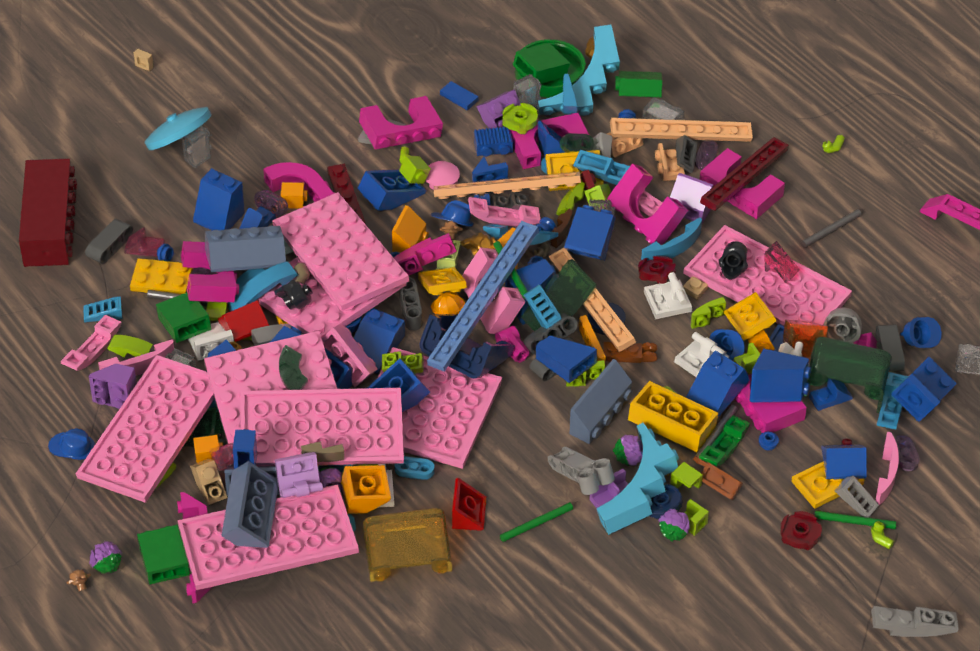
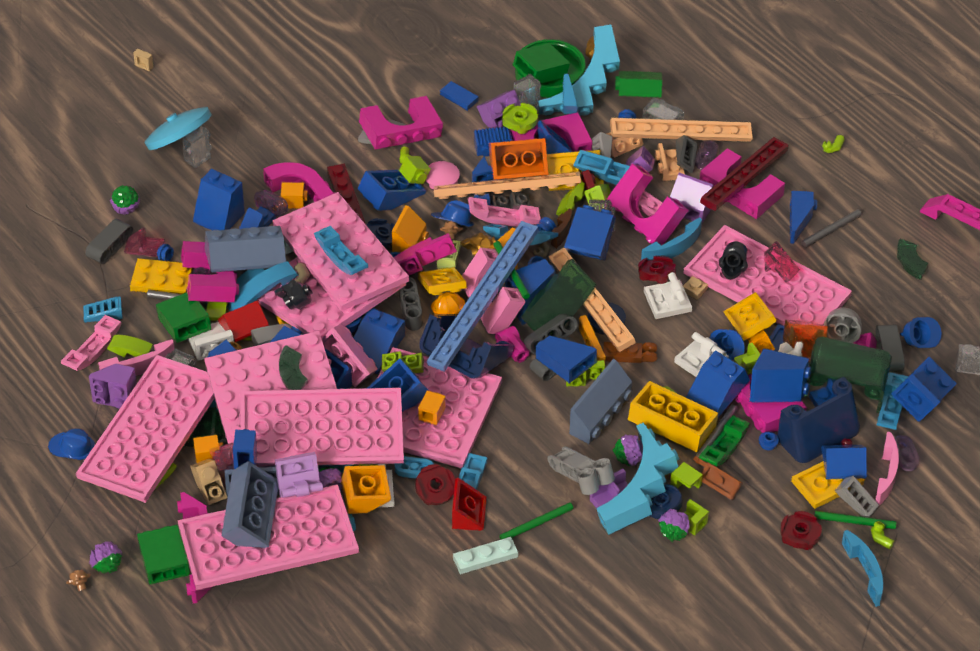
(47, 212): dark red brick -> none
(125, 200): none -> green piece
(328, 454): dark tan slope -> none
(338, 252): none -> dark azure slope
(382, 231): none -> dark blue plate
(406, 541): clear yellow windscreen -> none
(424, 481): none -> dark red plate
(431, 407): none -> light orange brick
(473, 469): none -> dark azure slope
(485, 555): none -> light aqua plate
(518, 158): none -> orange slope
(555, 317): dark azure slope -> none
(575, 142): clear green plate -> none
(642, 158): none -> medium lavender panel
(711, 309): lime slope -> none
(801, 210): none -> blue slope
(827, 424): none -> dark blue windscreen
(857, 548): none -> dark azure slope
(910, 260): none -> clear green tile
(916, 623): light grey slope -> none

